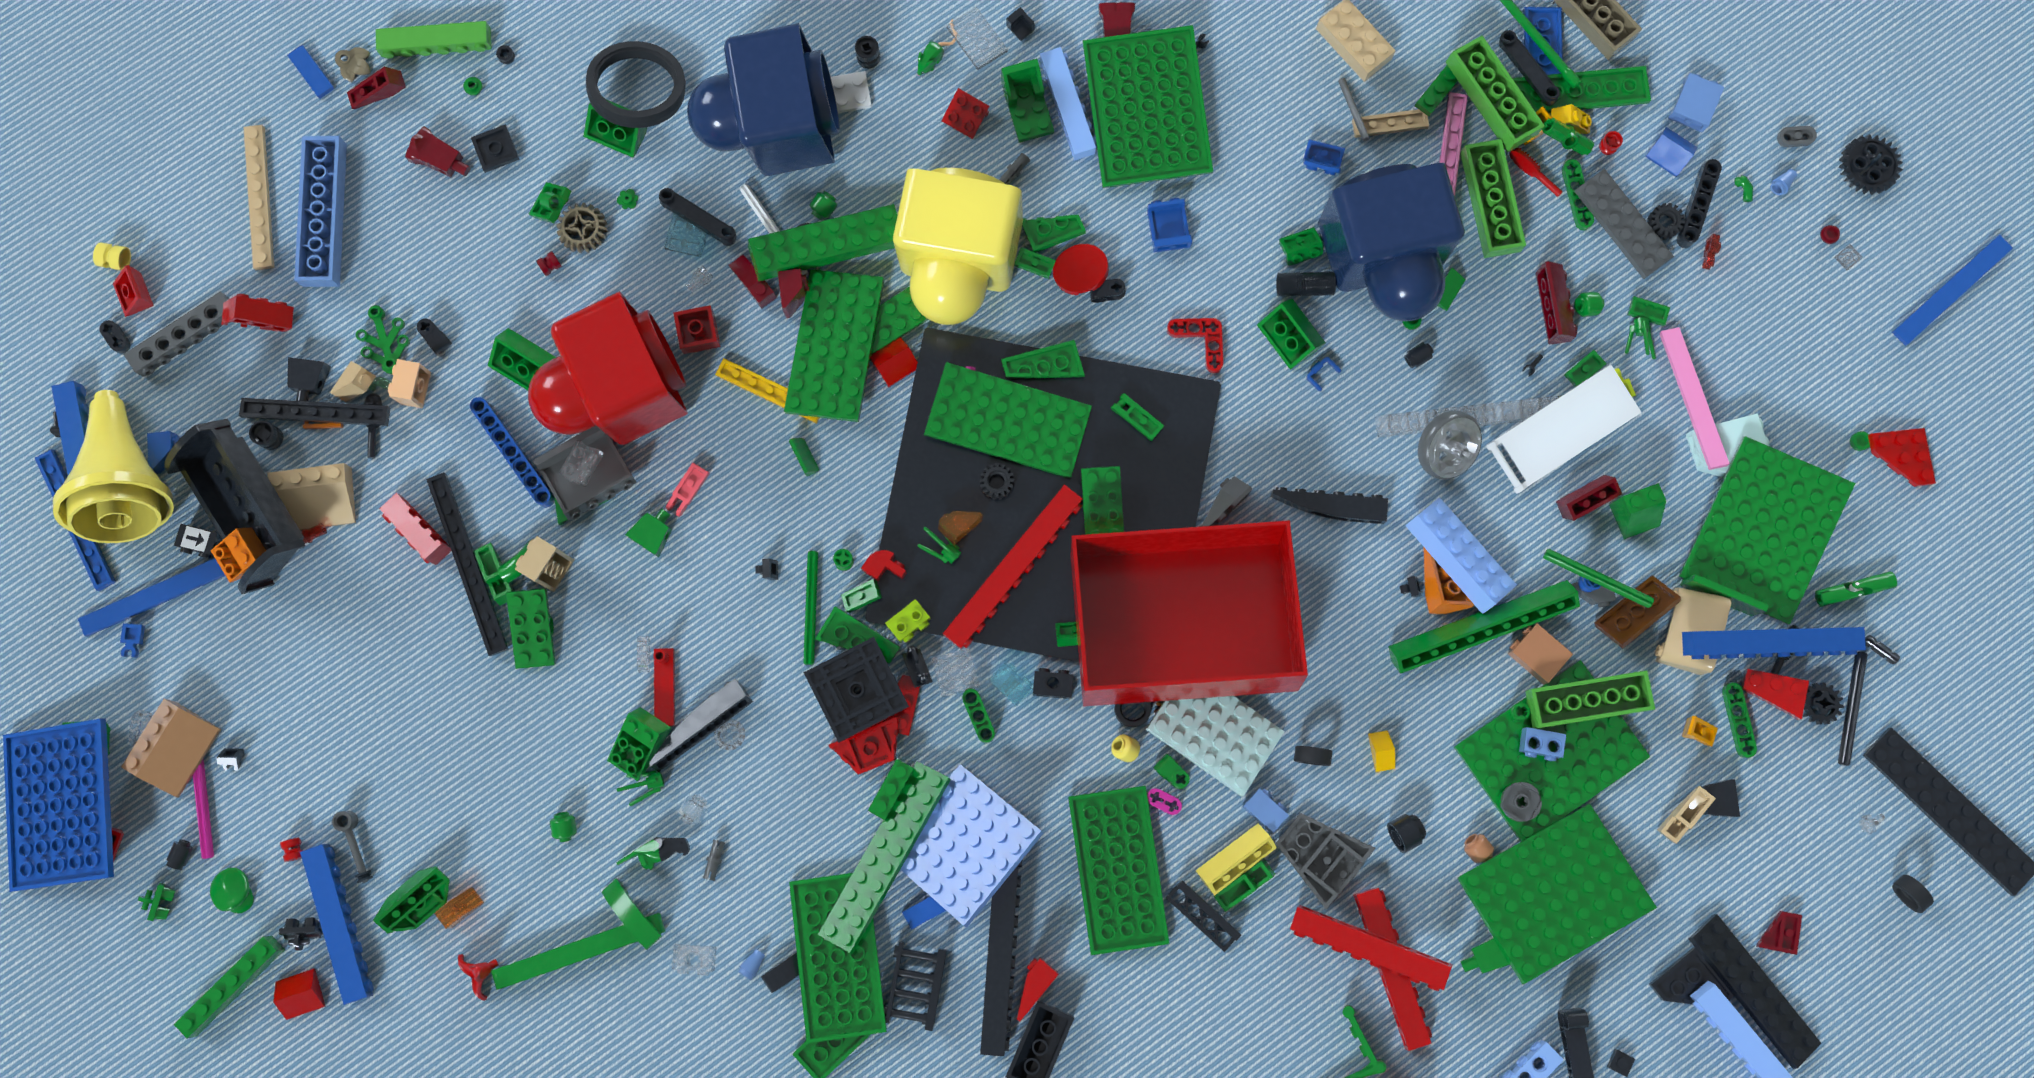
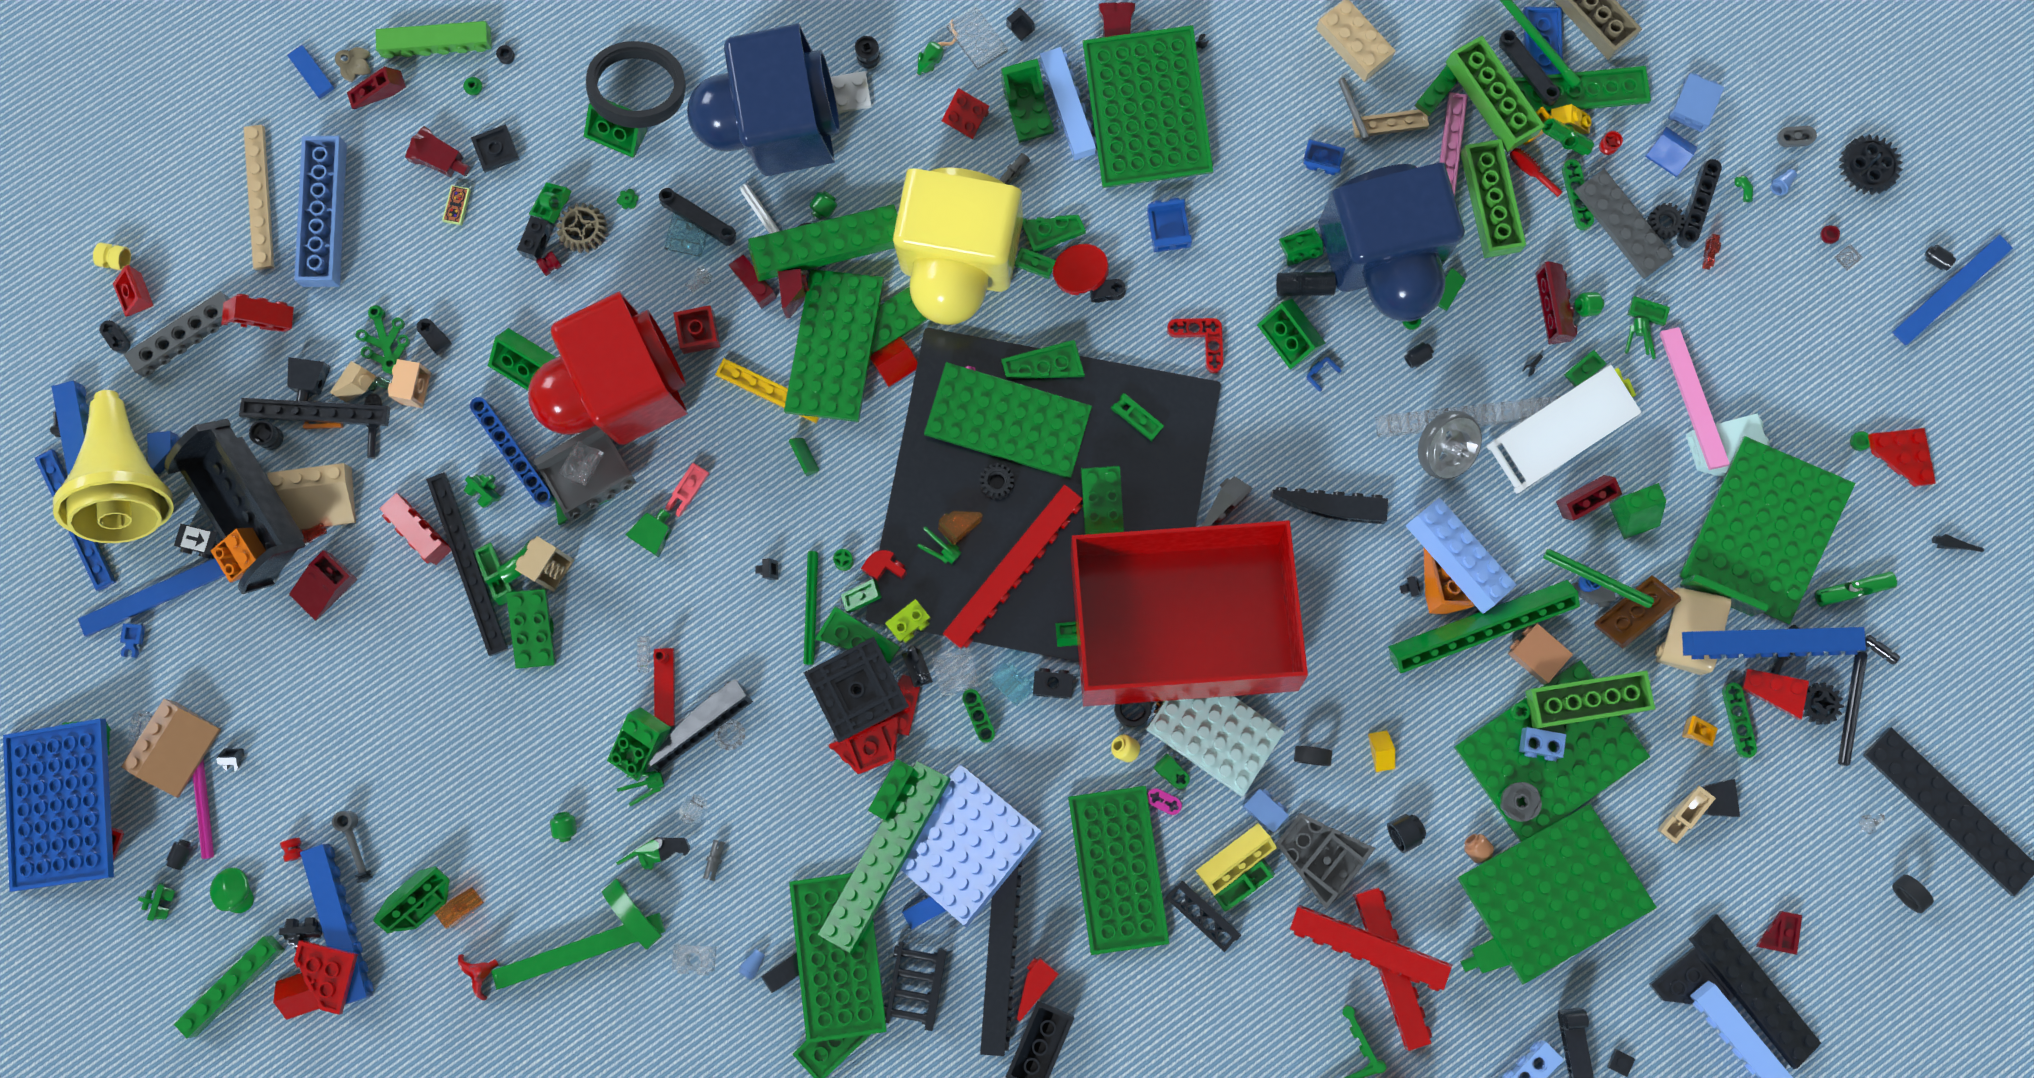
(322, 584): none -> dark red slope
(326, 973): none -> red plate
(456, 205): none -> tile
(485, 487): none -> green hips
(535, 238): none -> black brick
(1939, 257): none -> black brick
(1949, 542): none -> black piece

